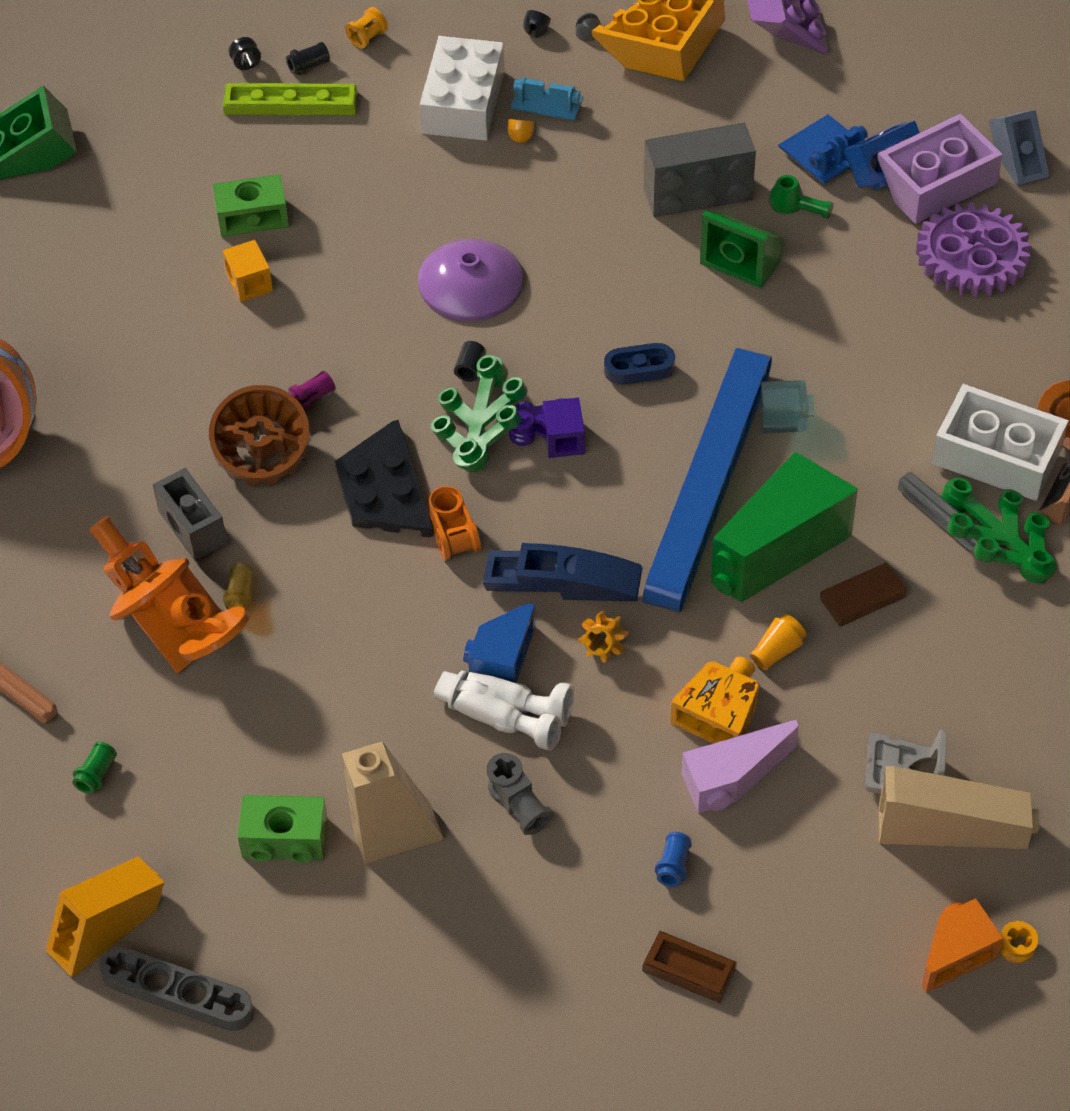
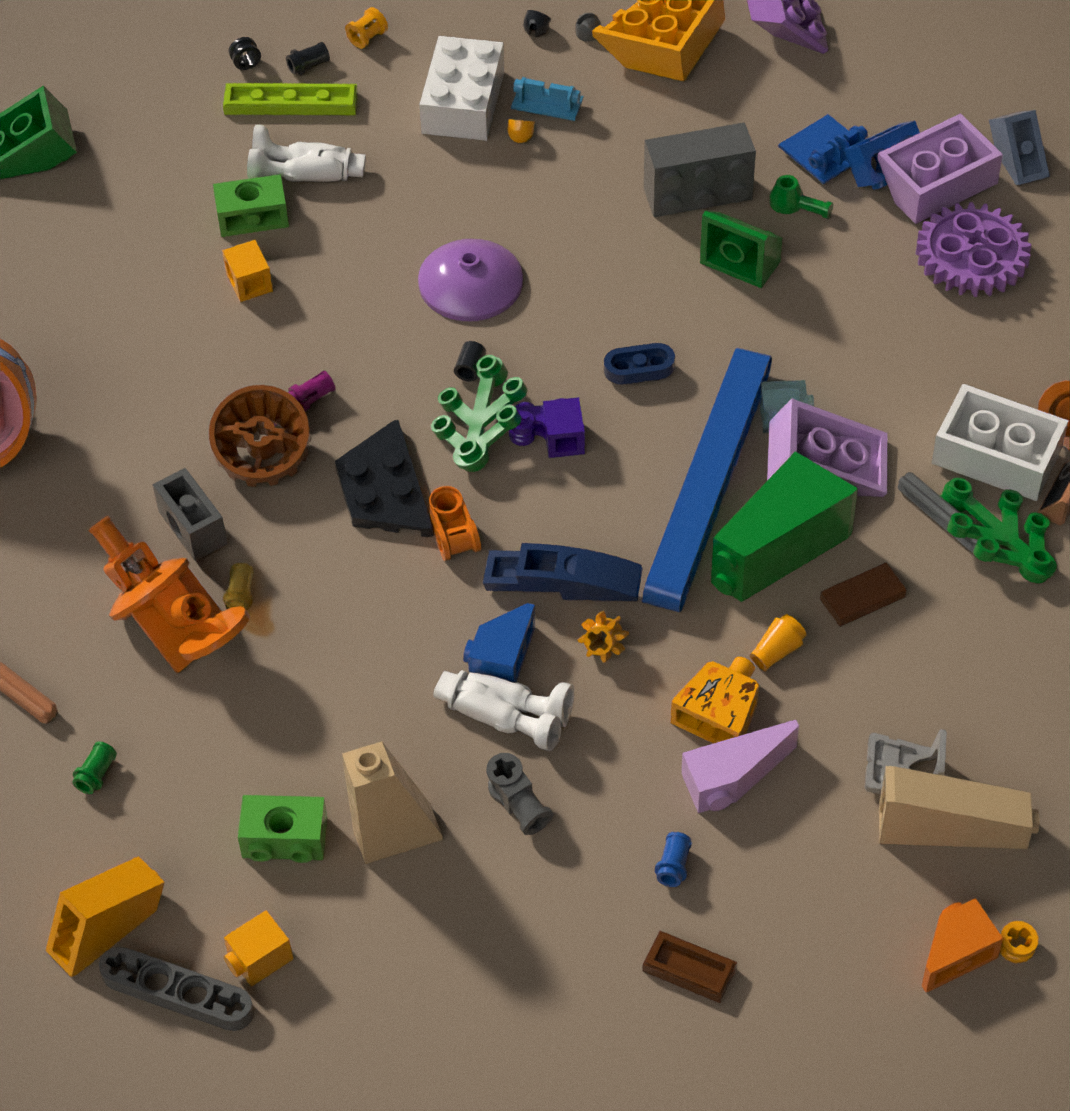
(257, 949): none -> light orange brick
(302, 160): none -> white piece
(831, 441): none -> lavender slope

